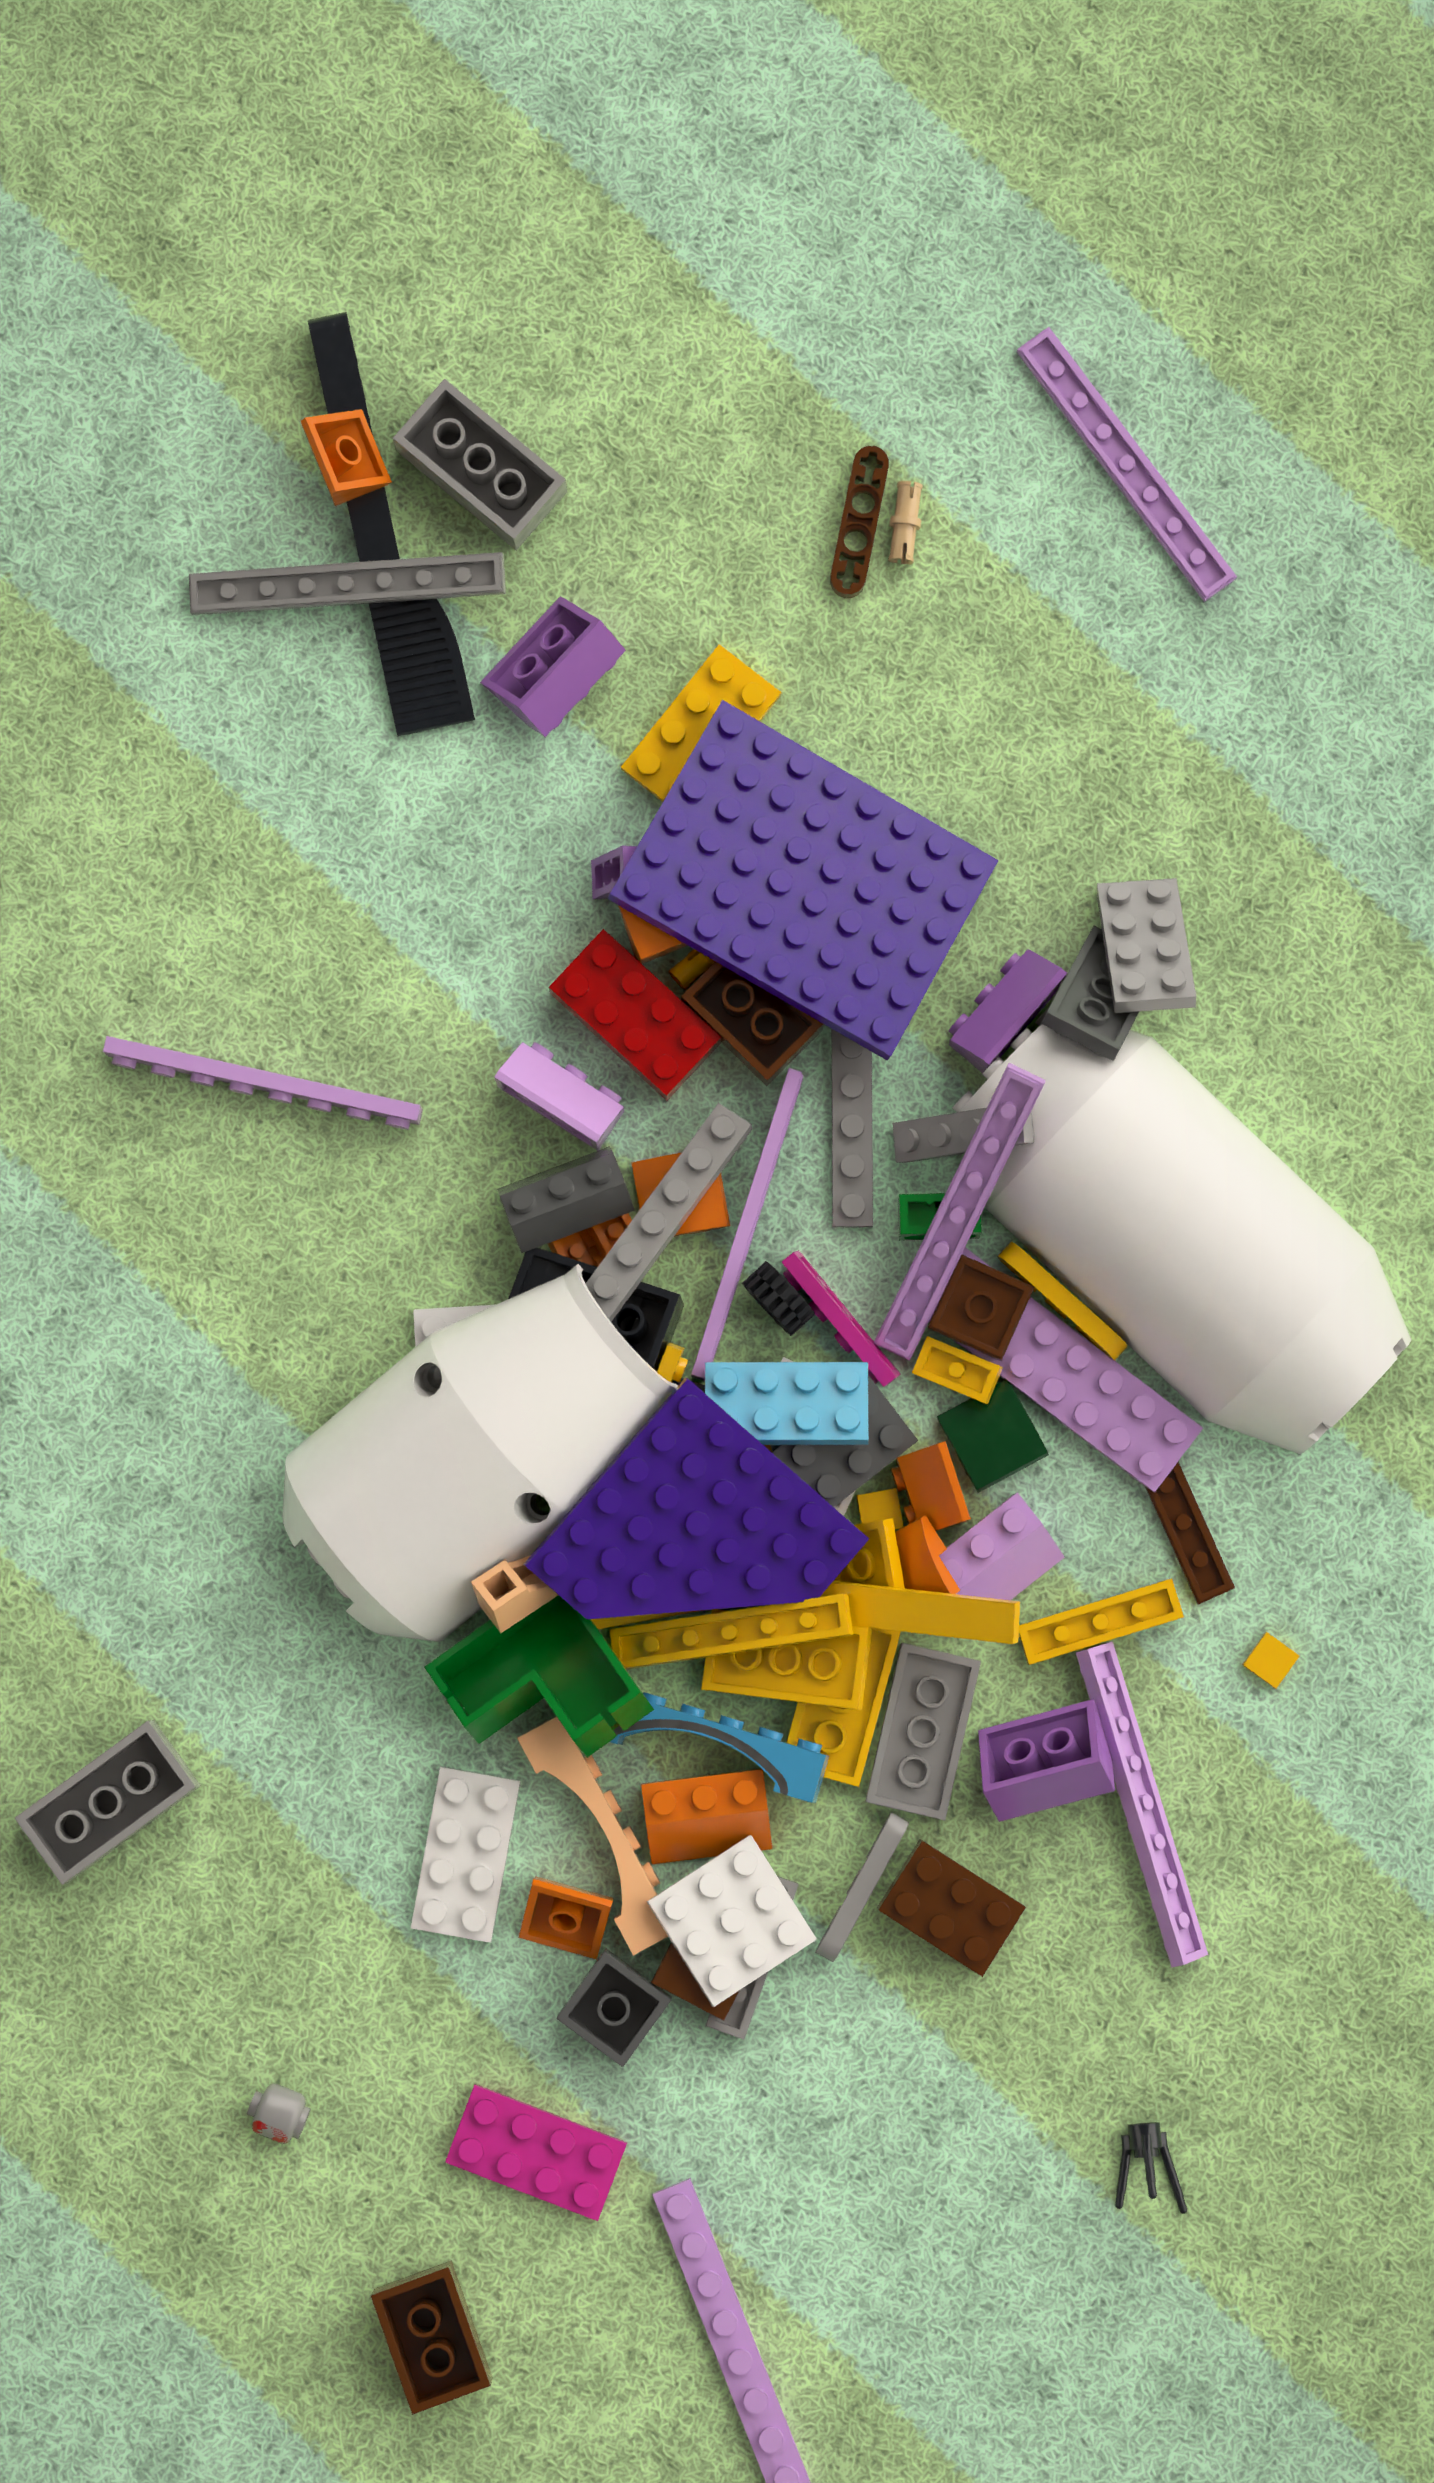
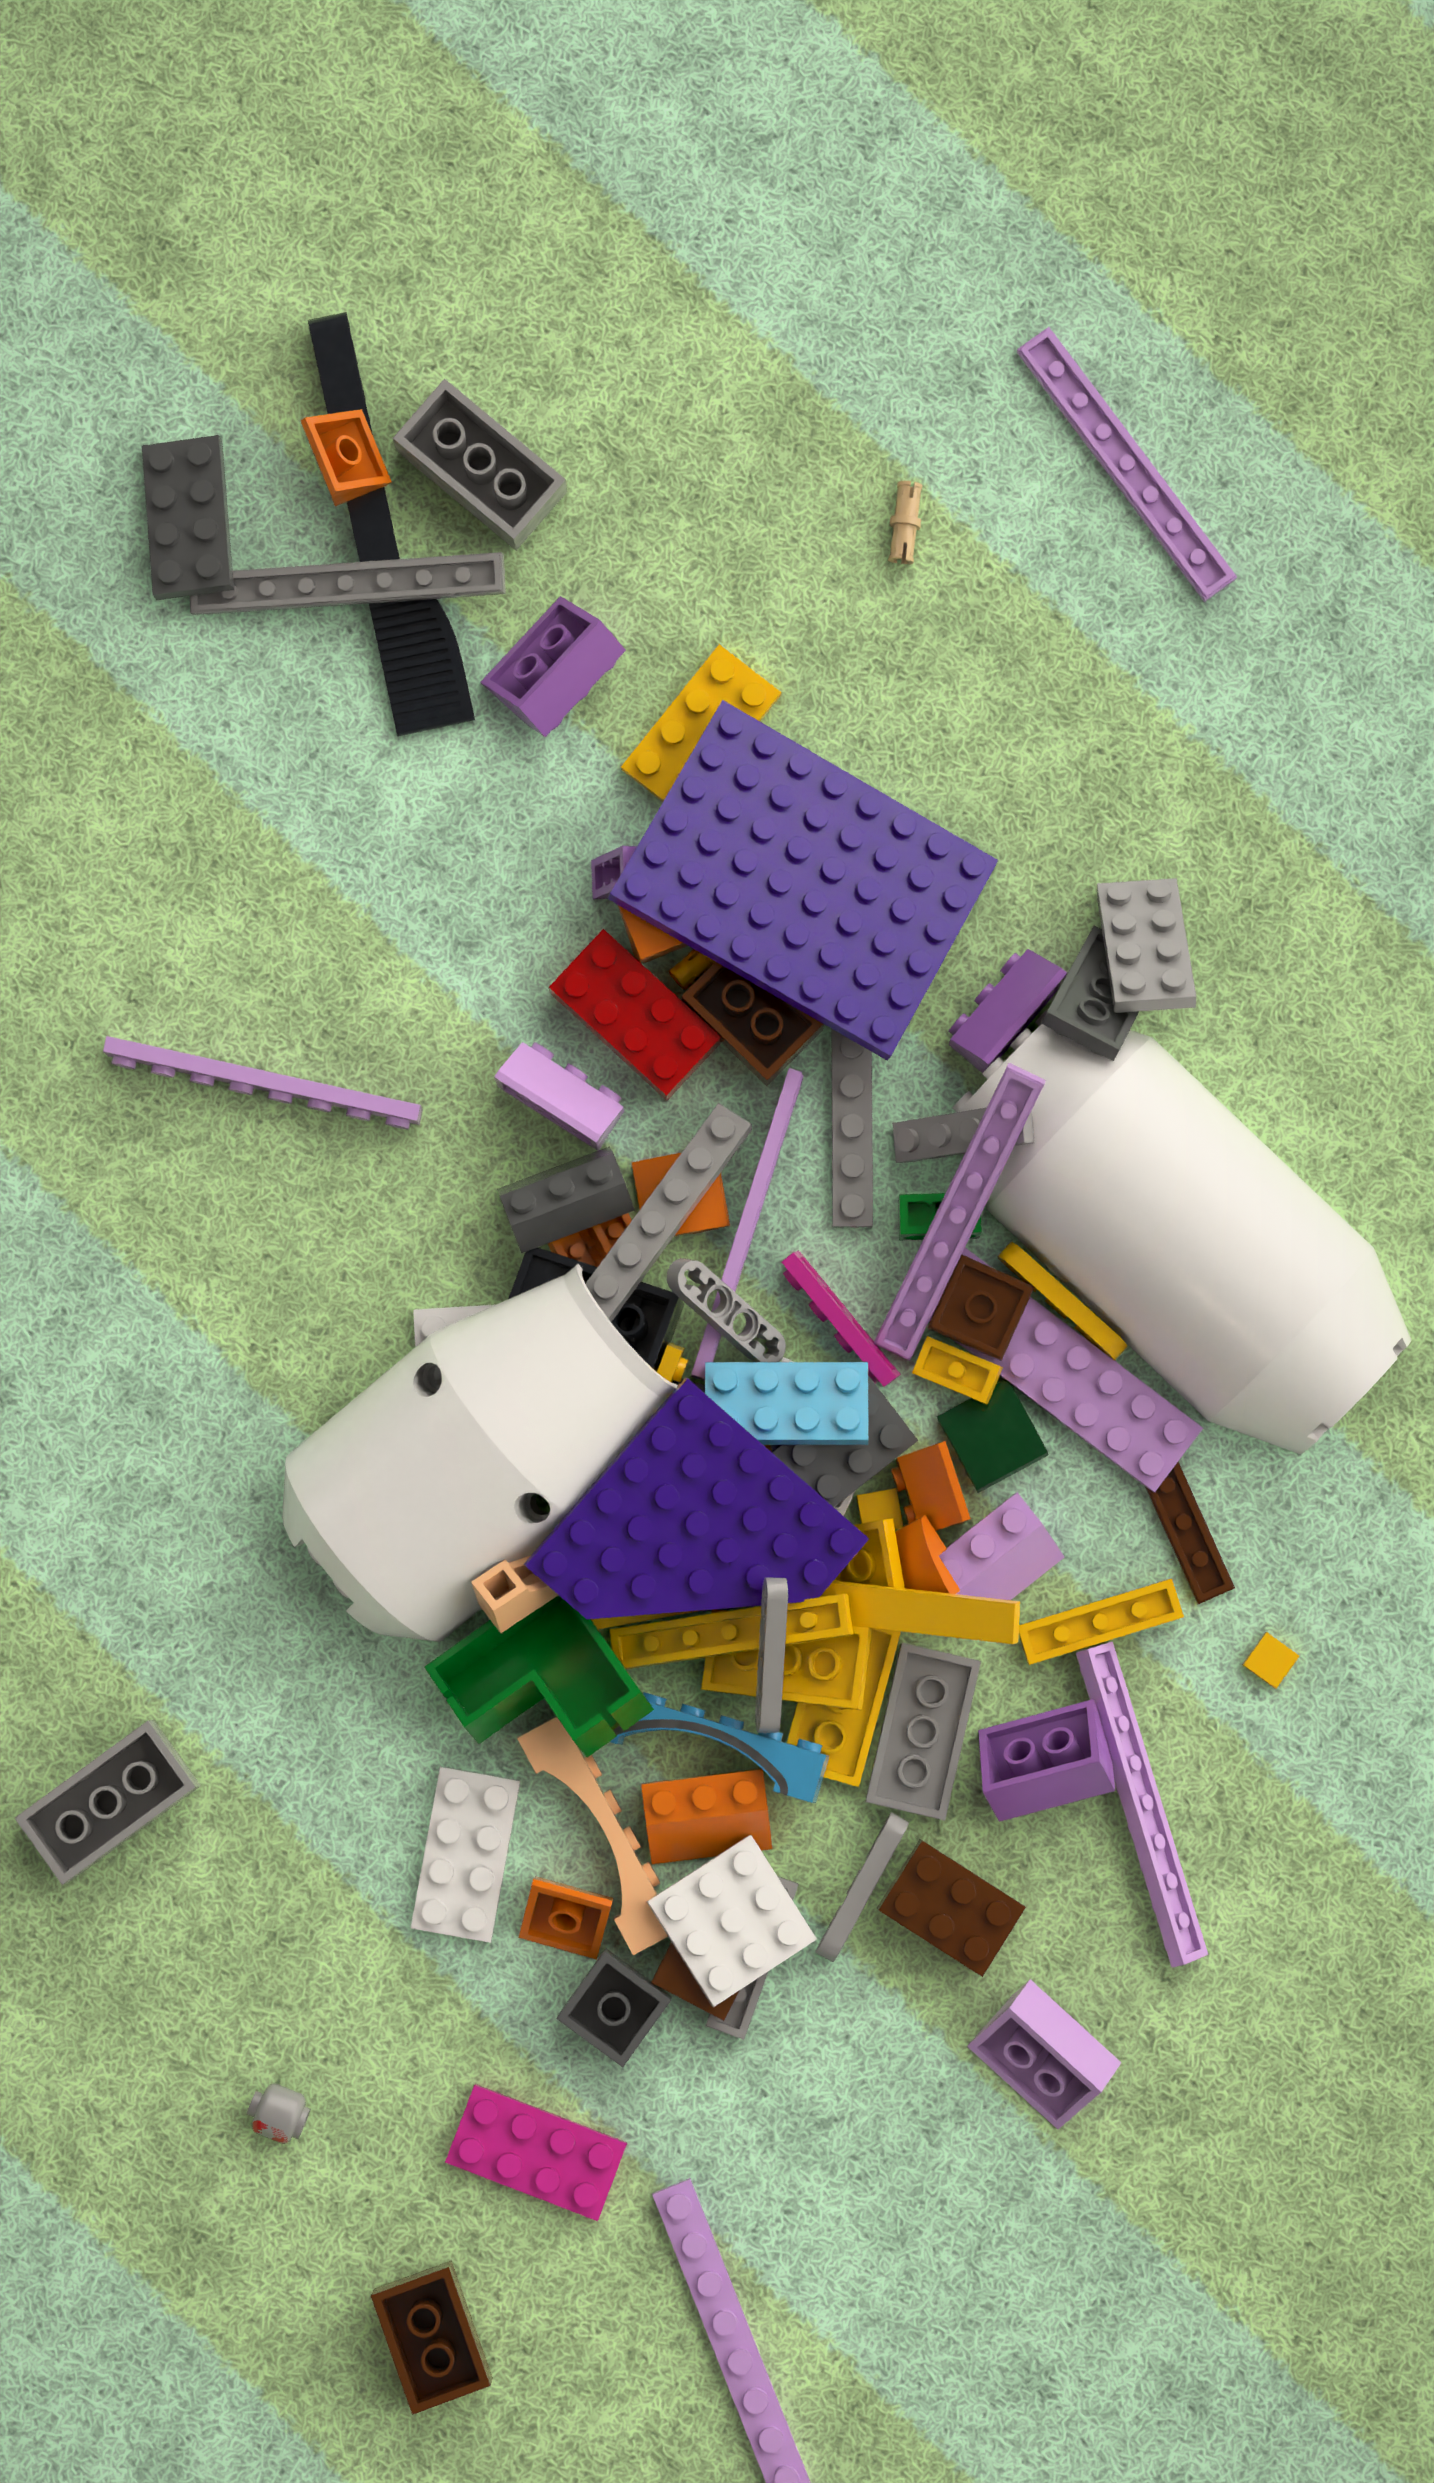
(187, 517): none -> dark grey plate
(725, 1313): none -> light grey beam
(771, 1655): none -> light grey beam
(778, 1298): black tyre -> none
(862, 522): reddish brown beam -> none
(1044, 2054): none -> lavender slope
(1145, 2141): black plant -> none

